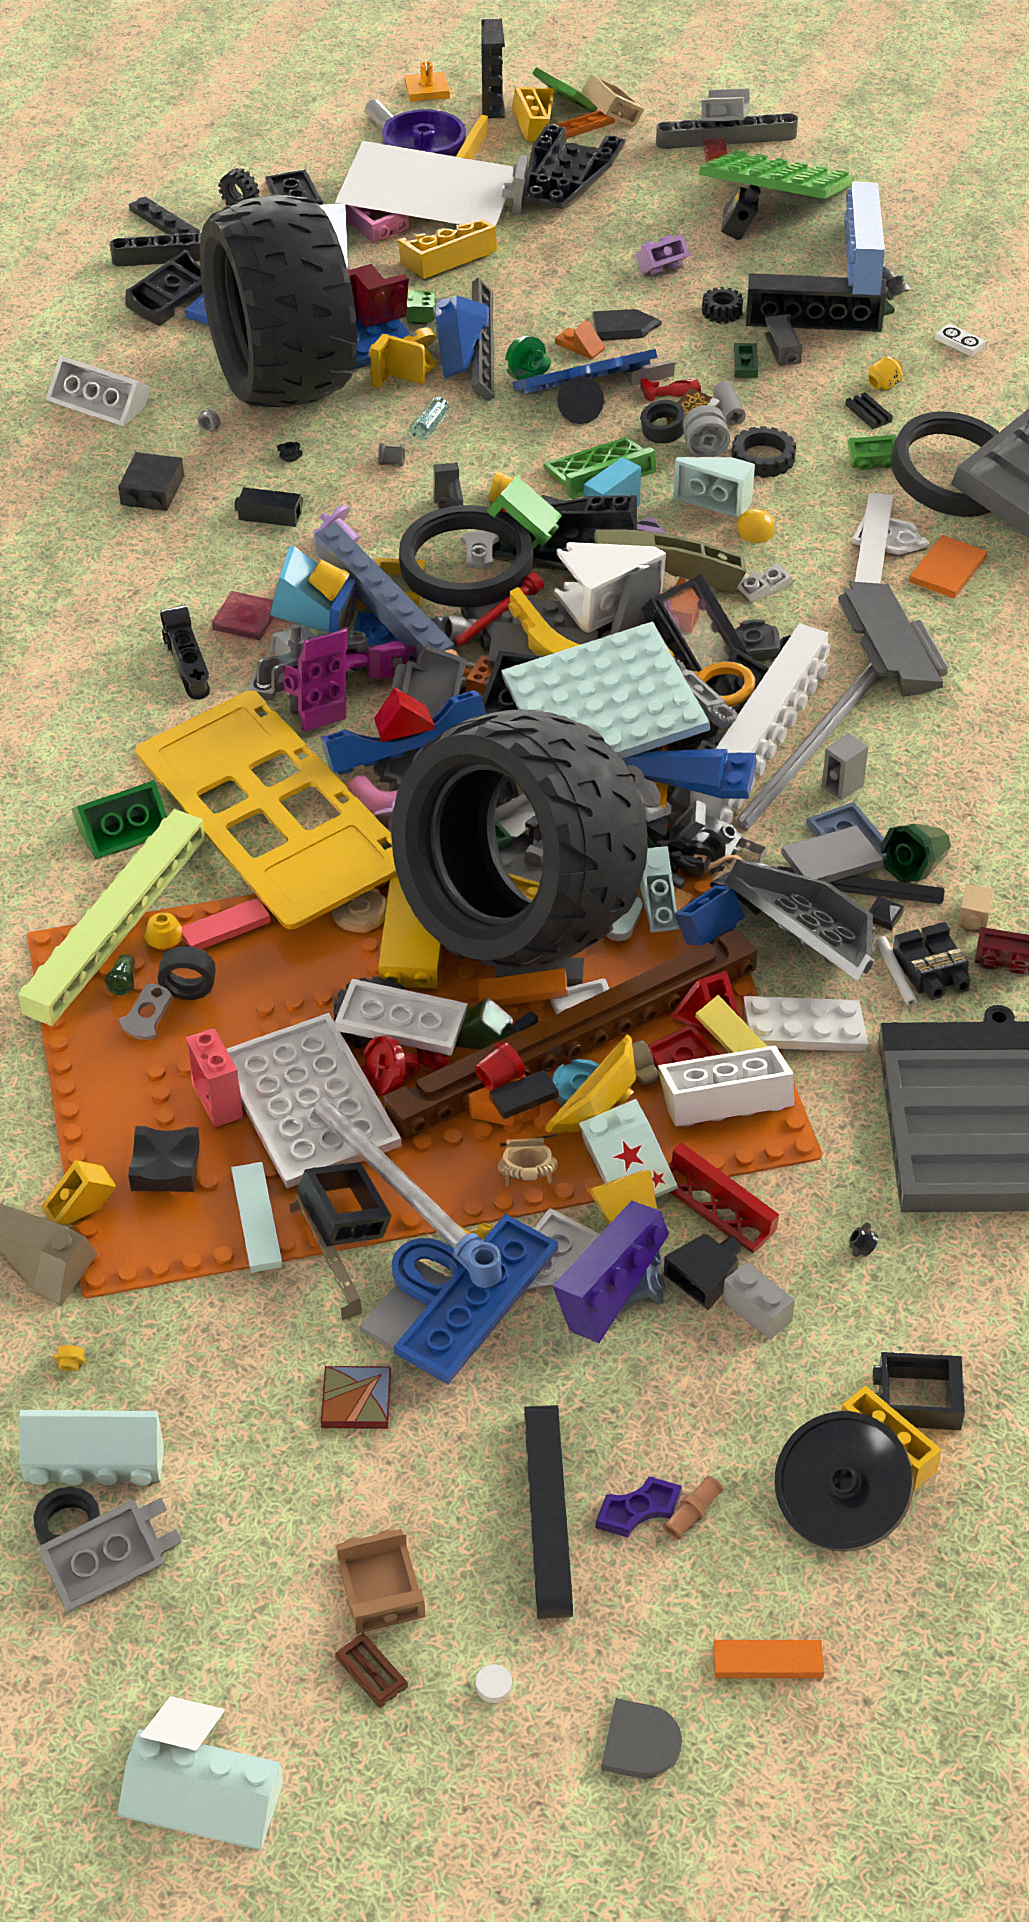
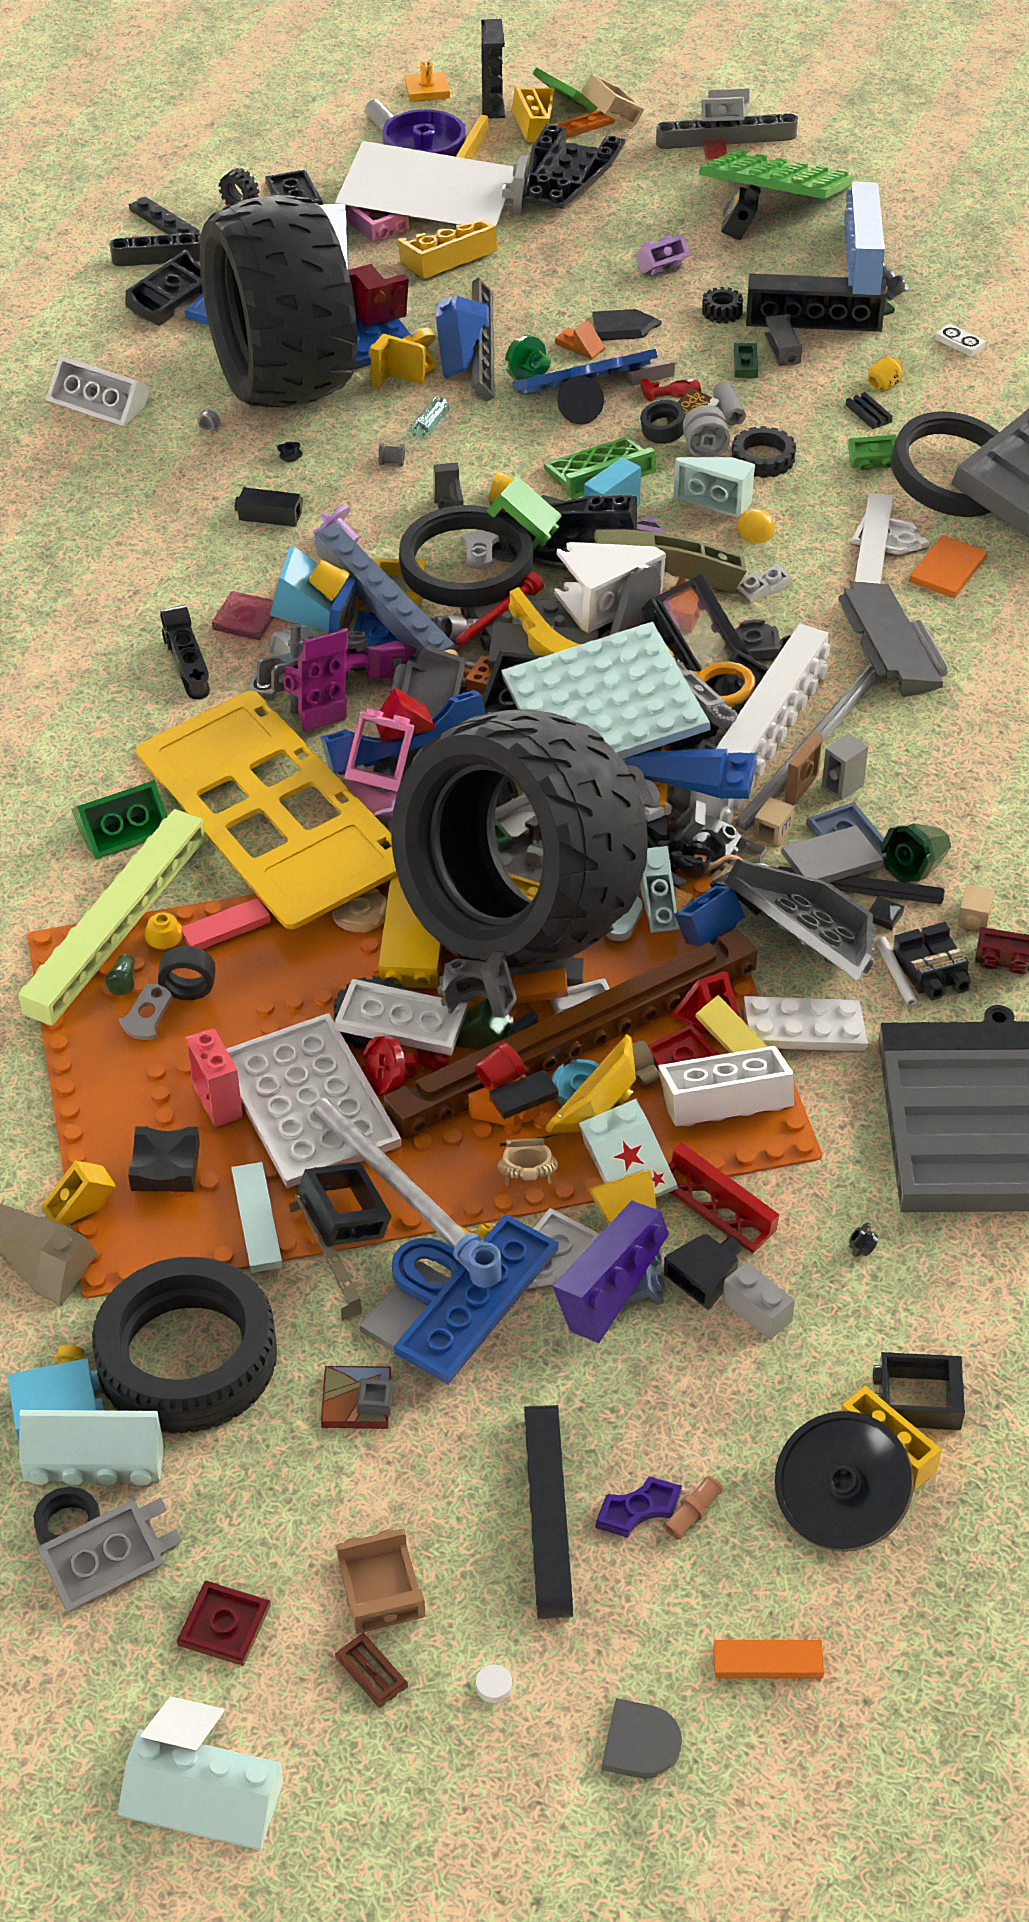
(55, 1388): none -> medium azure brick
(151, 481): black brick -> none
(175, 1285): none -> black tyre
(224, 1623): none -> dark red tile
(371, 777): none -> bright pink window
(375, 1396): none -> dark grey tile
(421, 306): bright green piece -> none
(493, 983): none -> dark grey tile
(773, 821): none -> tan brick
(803, 768): none -> medium nougat tile

